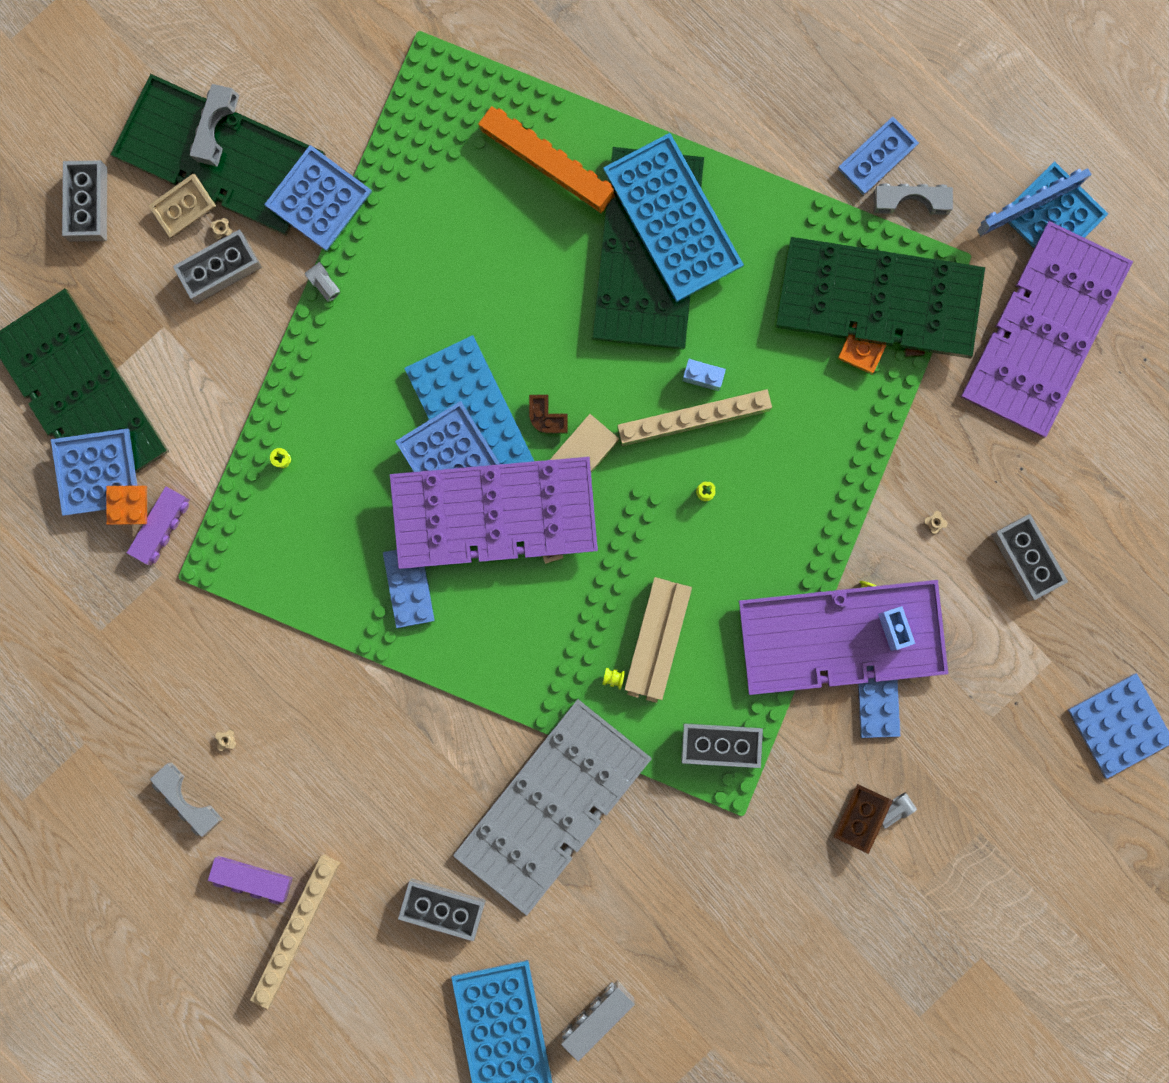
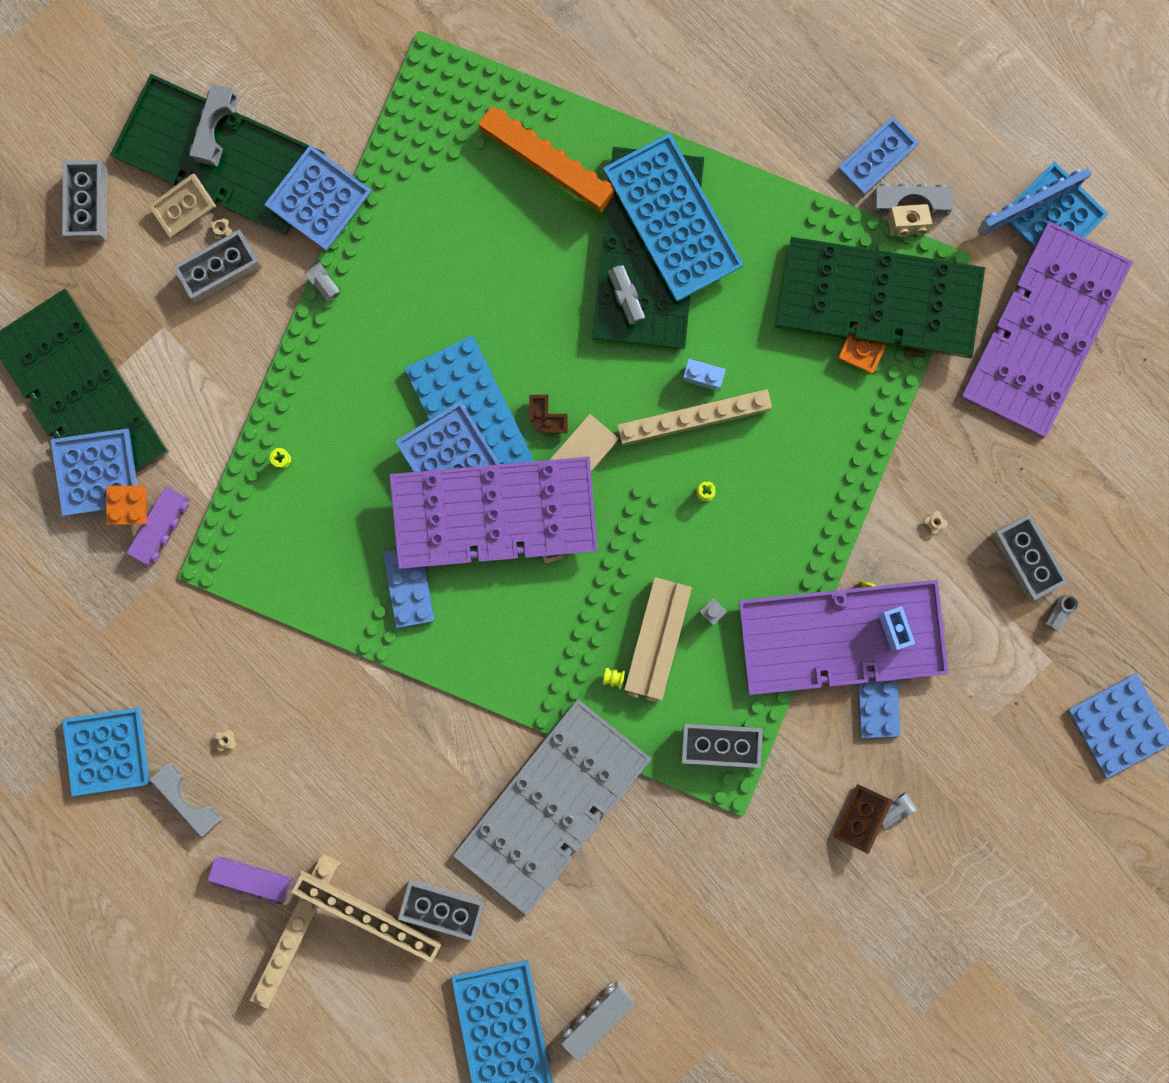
(106, 751): none -> dark azure plate
(365, 916): none -> tan brick
(626, 295): none -> light grey piece
(712, 611): none -> light grey brick
(901, 216): none -> tan brick
(1060, 614): none -> light grey piece

